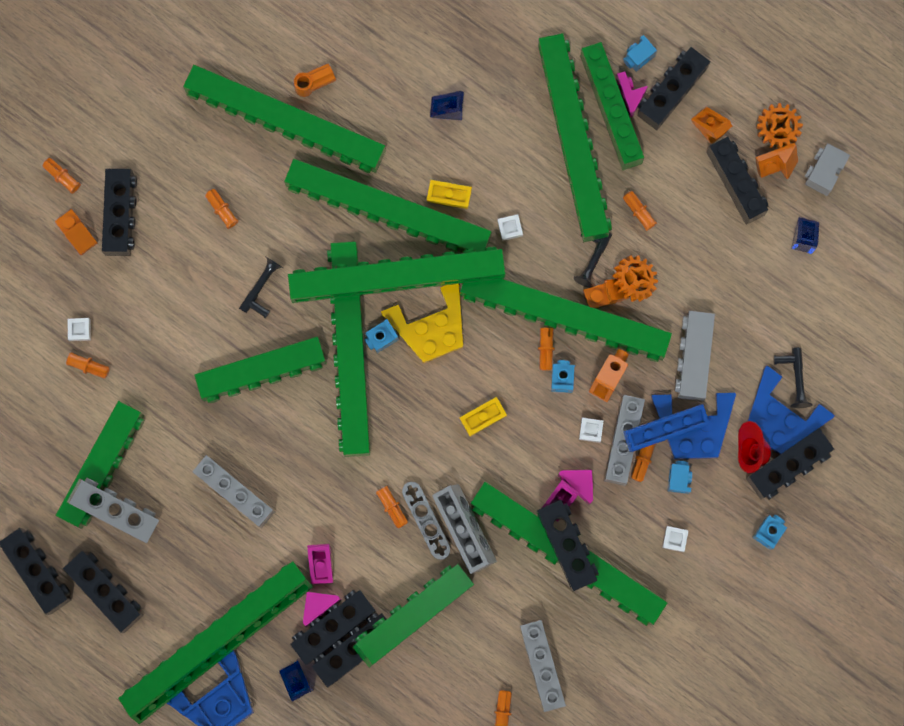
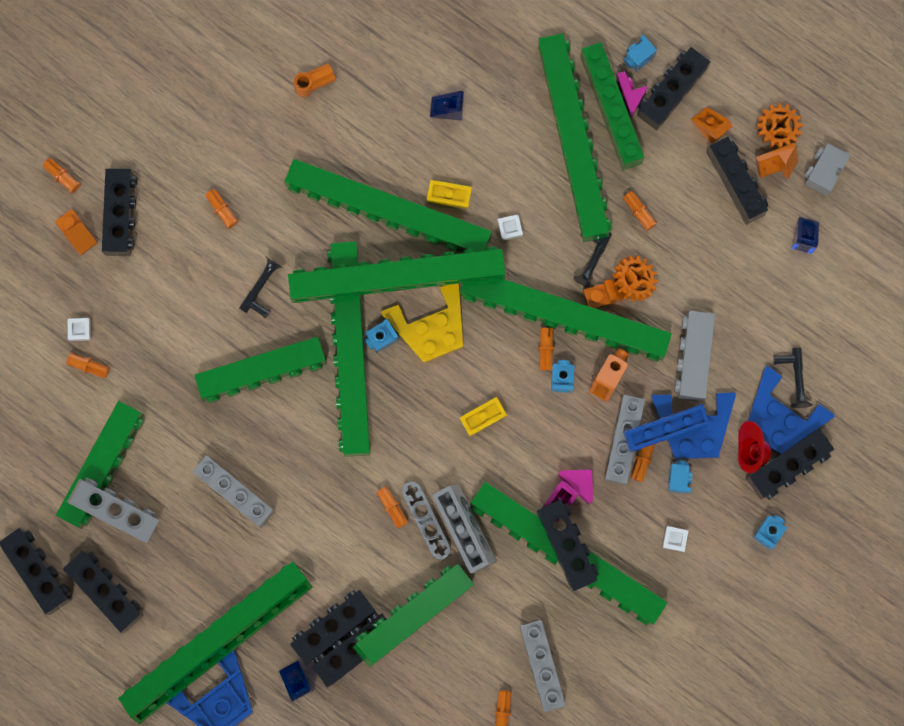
(285, 119): green brick -> none
(317, 605): dark pink slope -> none
(320, 563): dark pink slope -> none
(591, 430): white plate -> none

